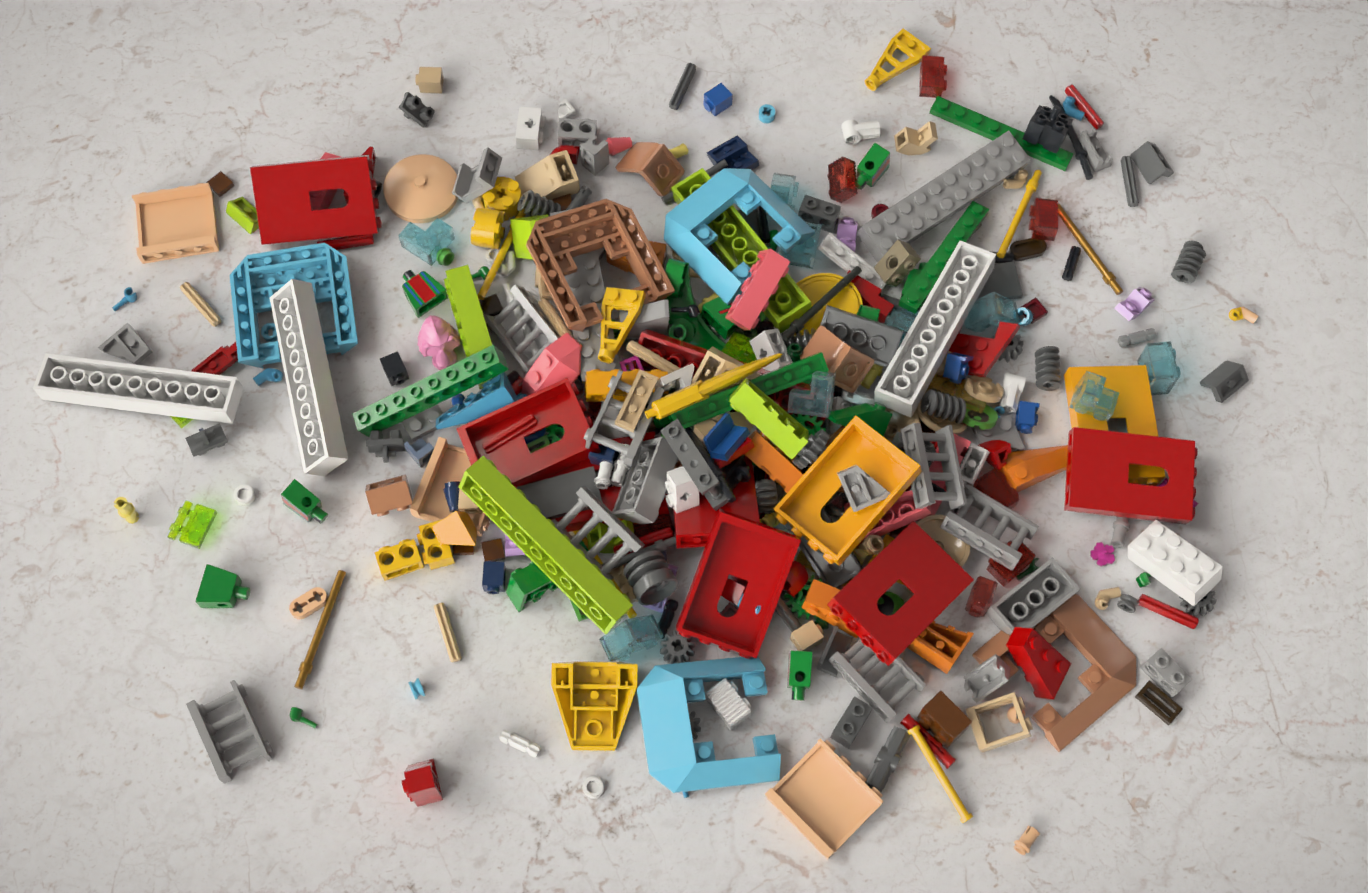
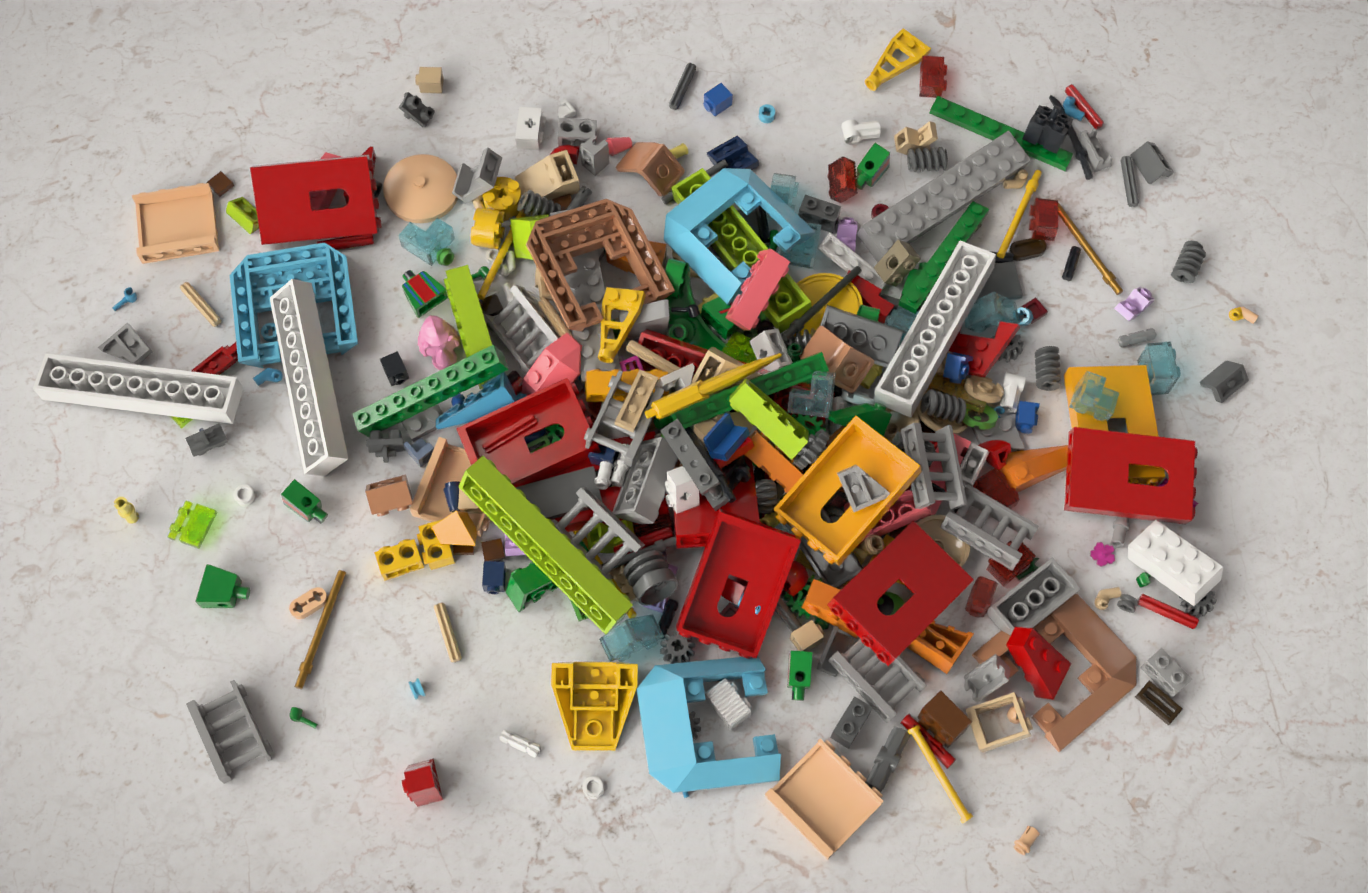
(927, 158): none -> dark grey piece

